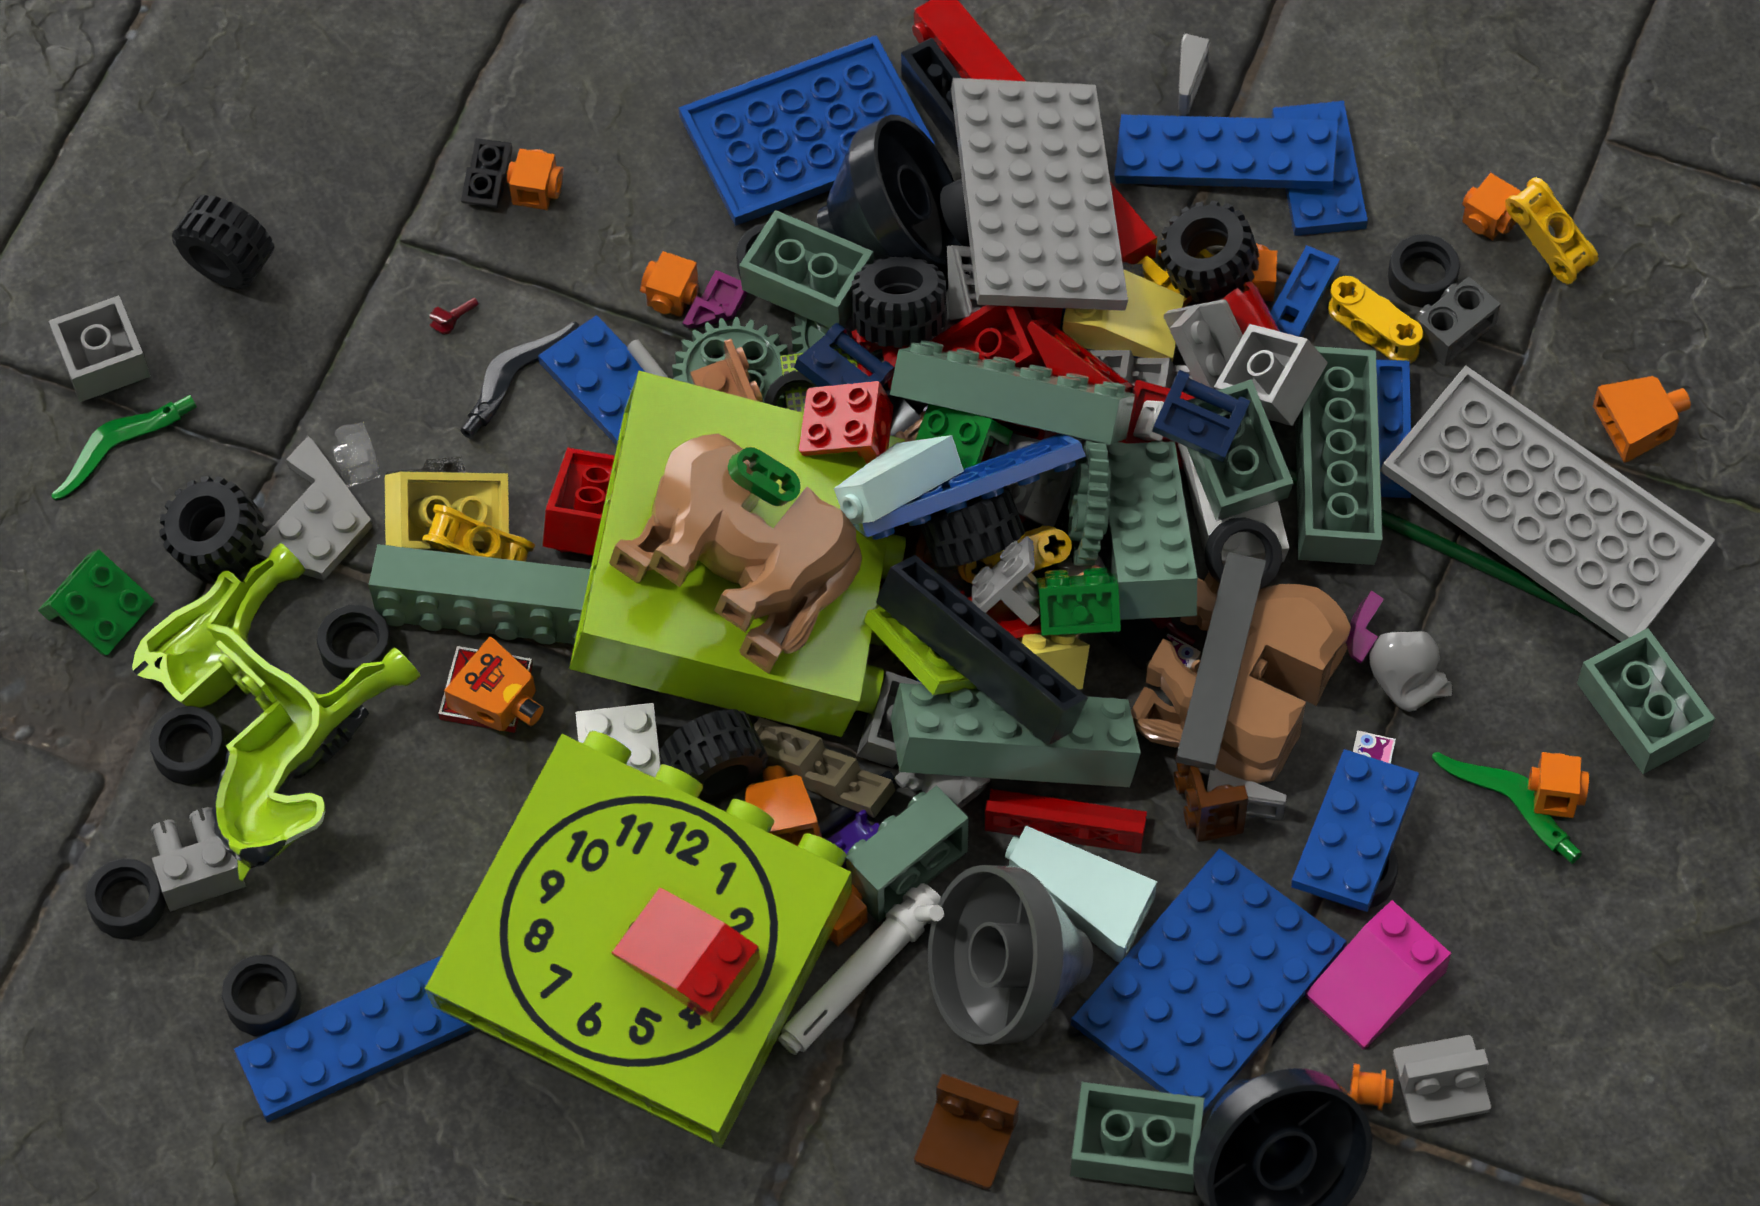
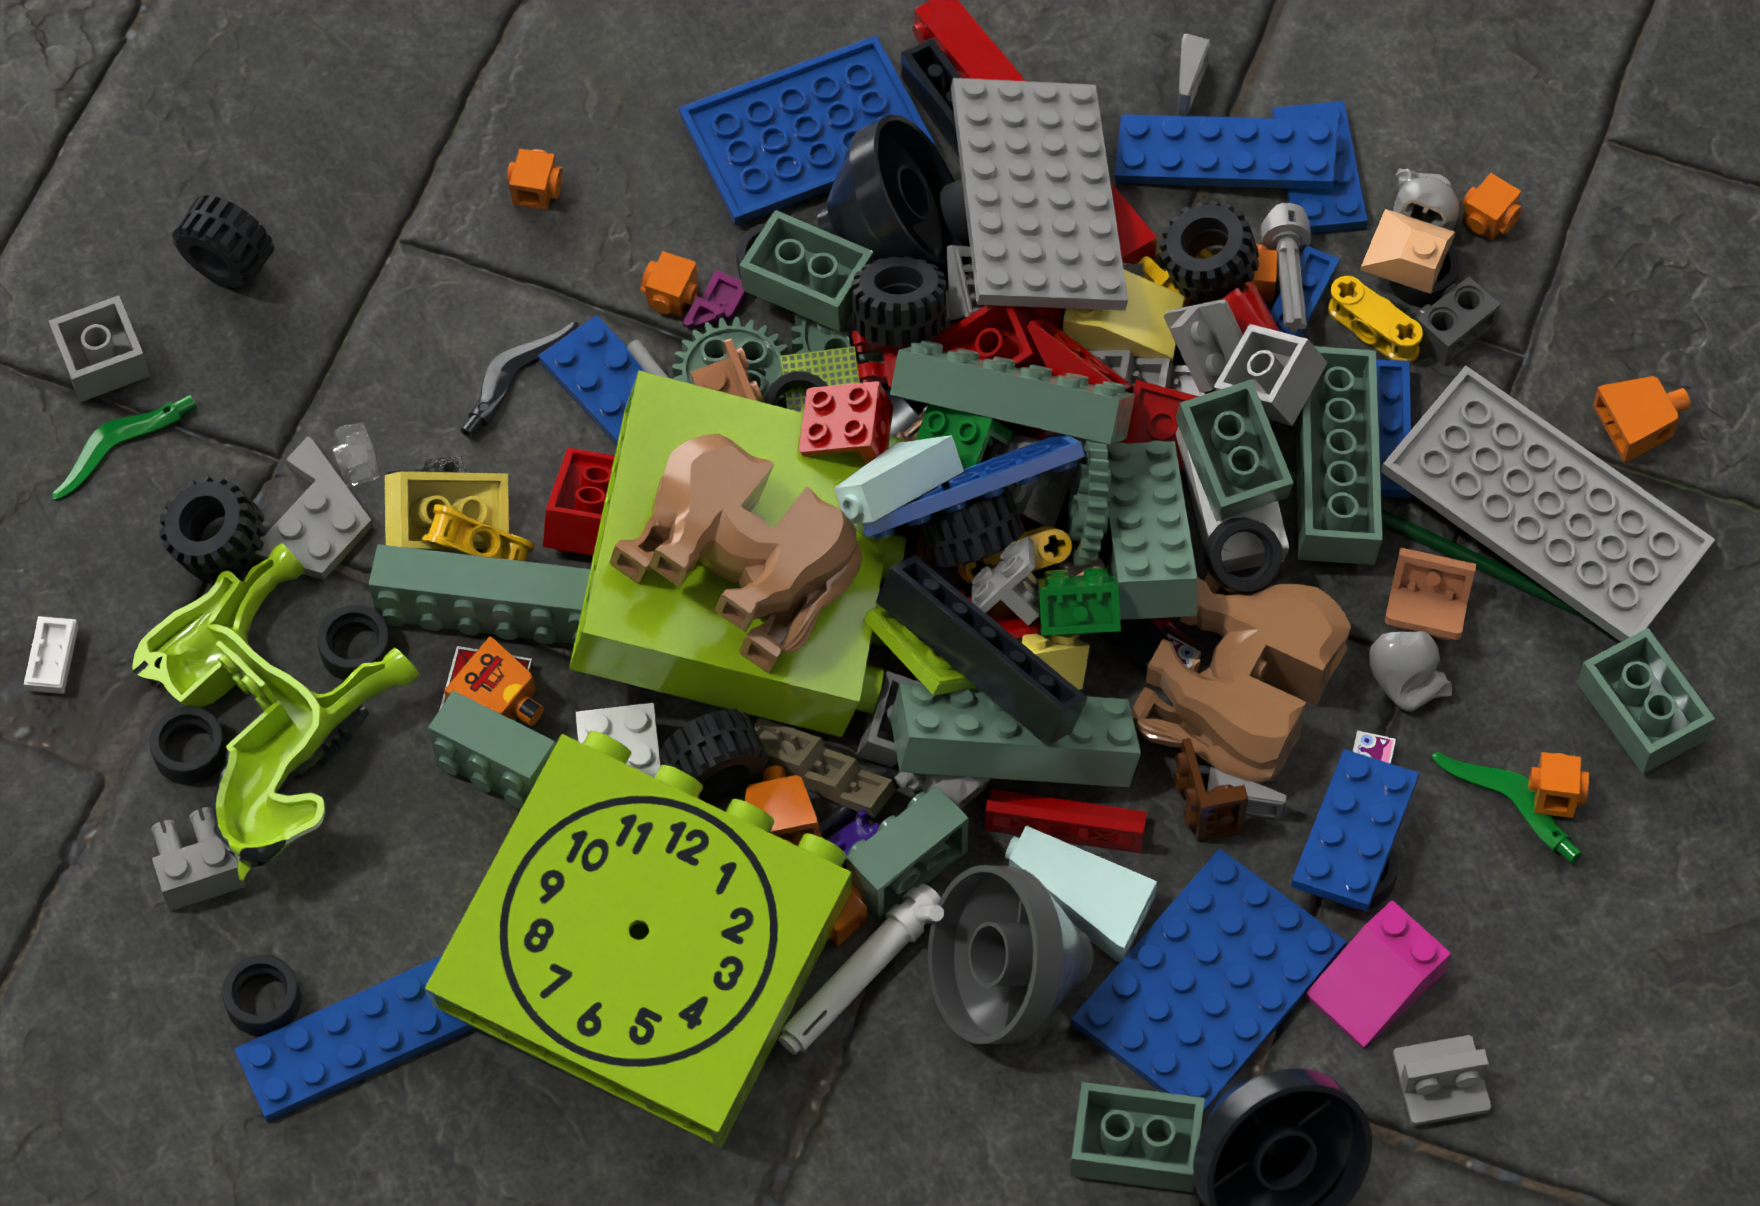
(51, 655): none -> white plate
(98, 602): green bracket -> none
(119, 871): black tyre -> none
(445, 321): dark red hand -> none
(487, 173): black slope -> none
(488, 748): none -> sand green brick
(688, 953): slope -> none
(762, 479): green beam -> none
(829, 368): dark blue plate -> none
(967, 1132): reddish brown bracket -> none
(1147, 420): white tile -> none
(1198, 426): dark blue plate -> none
(1221, 661): dark grey tile -> none
(1288, 240): none -> light grey piece
(1360, 639): magenta slope -> none
(1370, 1087): orange brick -> none
(1407, 251): none -> light nougat slope
(1426, 198): none -> light grey piece
(1429, 594): none -> nougat bracket
(1568, 239): yellow piece -> none

